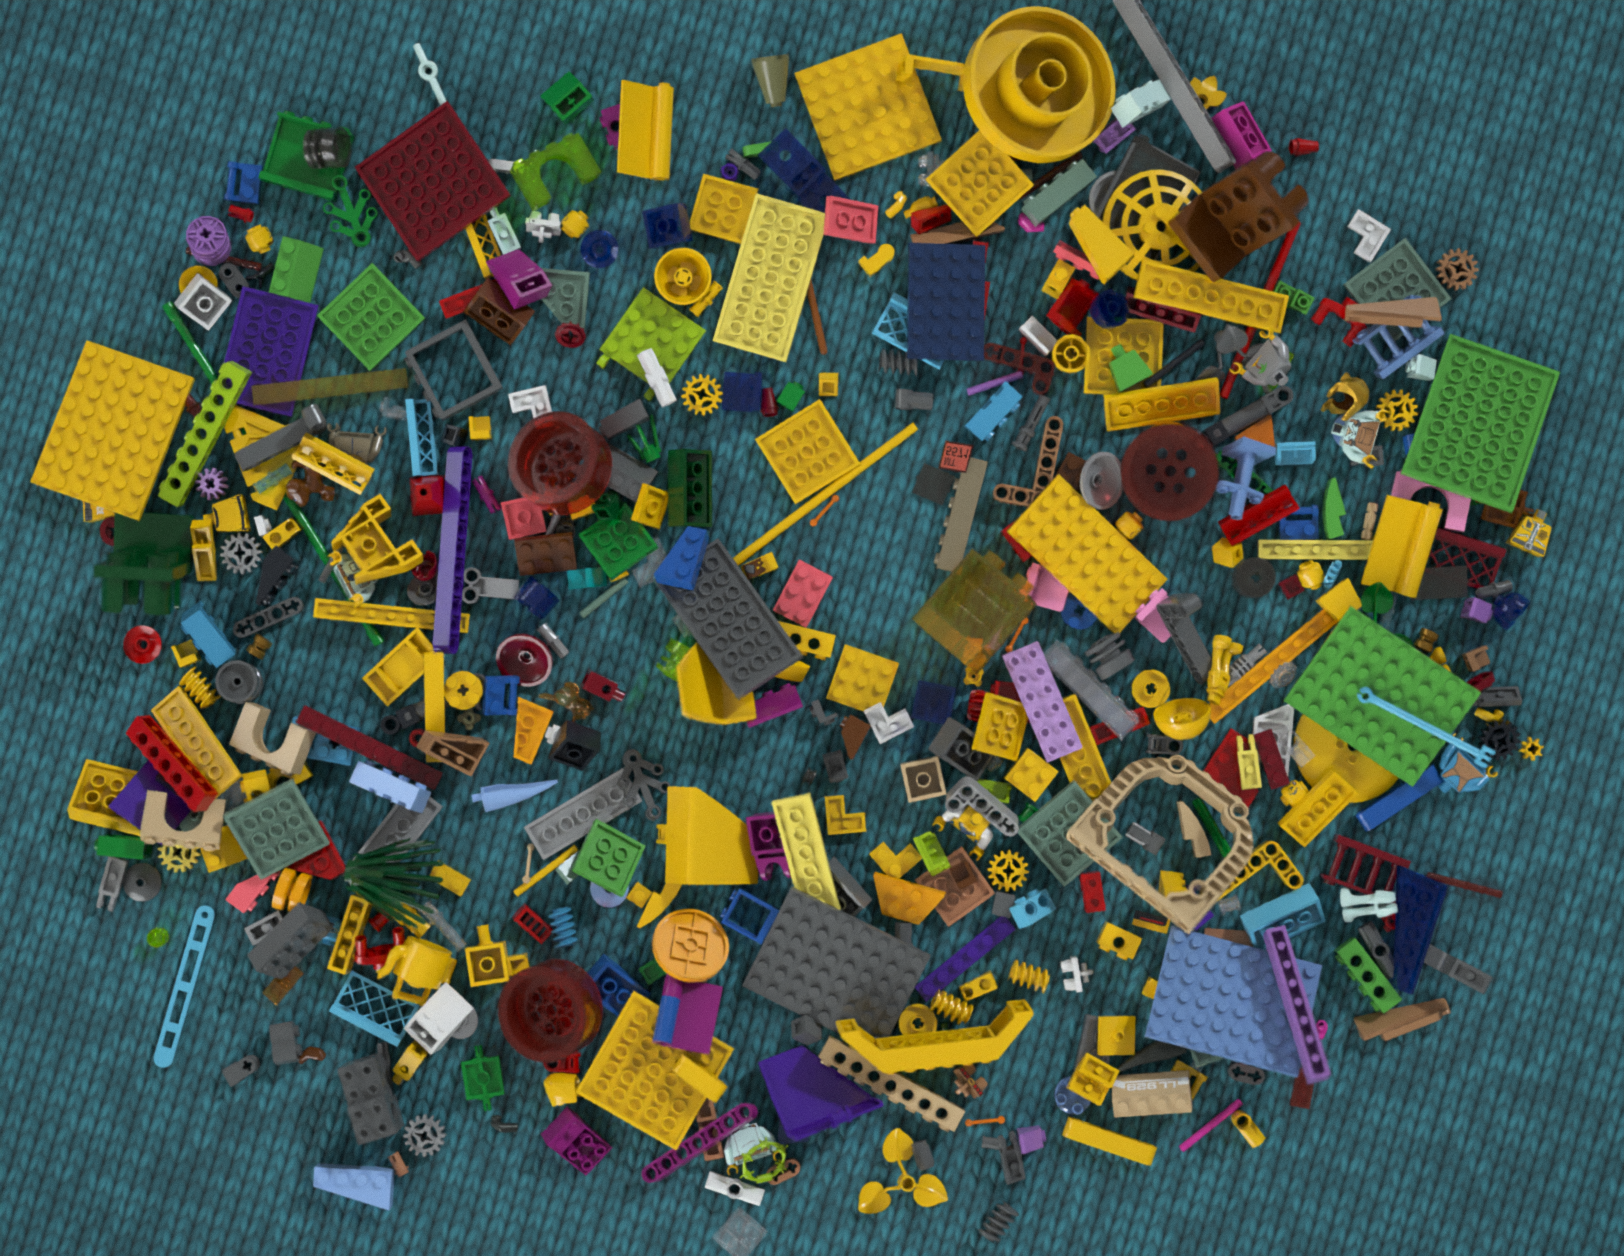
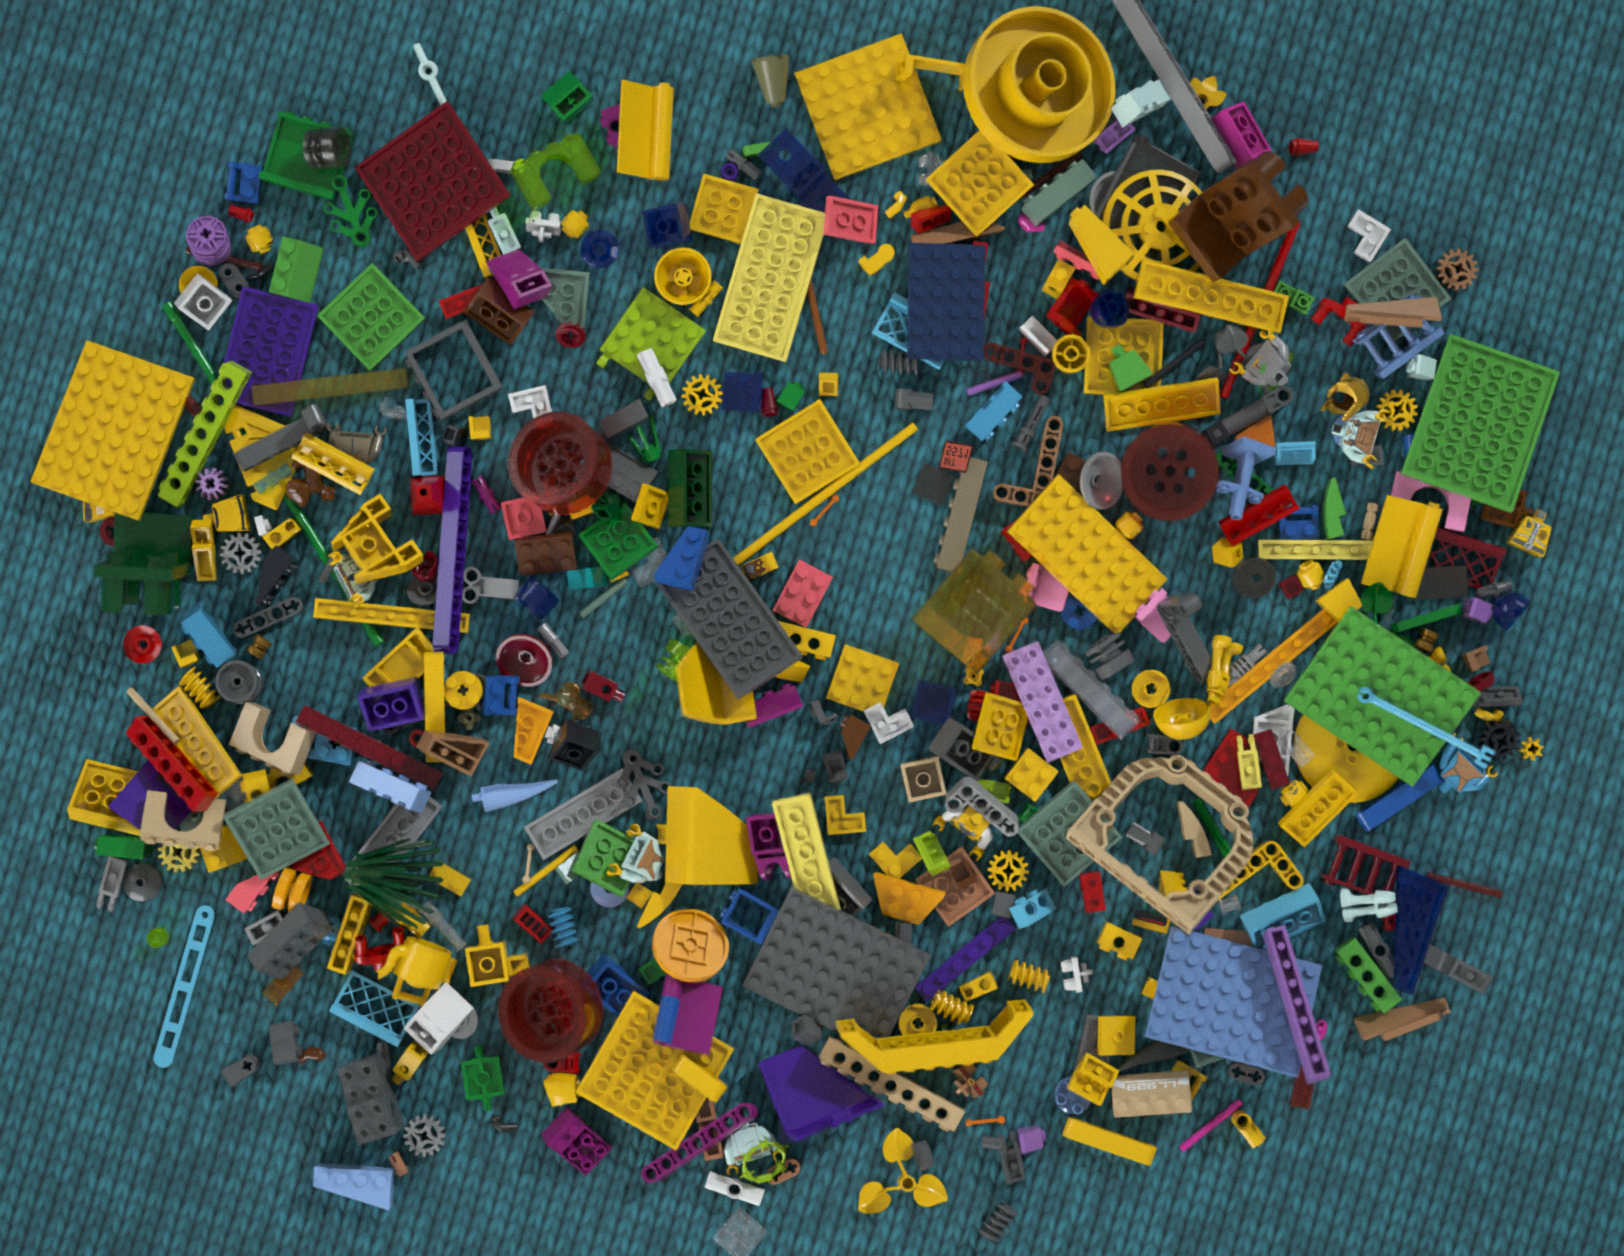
(153, 716): none -> tan piece
(392, 704): none -> dark purple slope
(642, 860): none -> light aqua torso
(1426, 618): none -> green beam

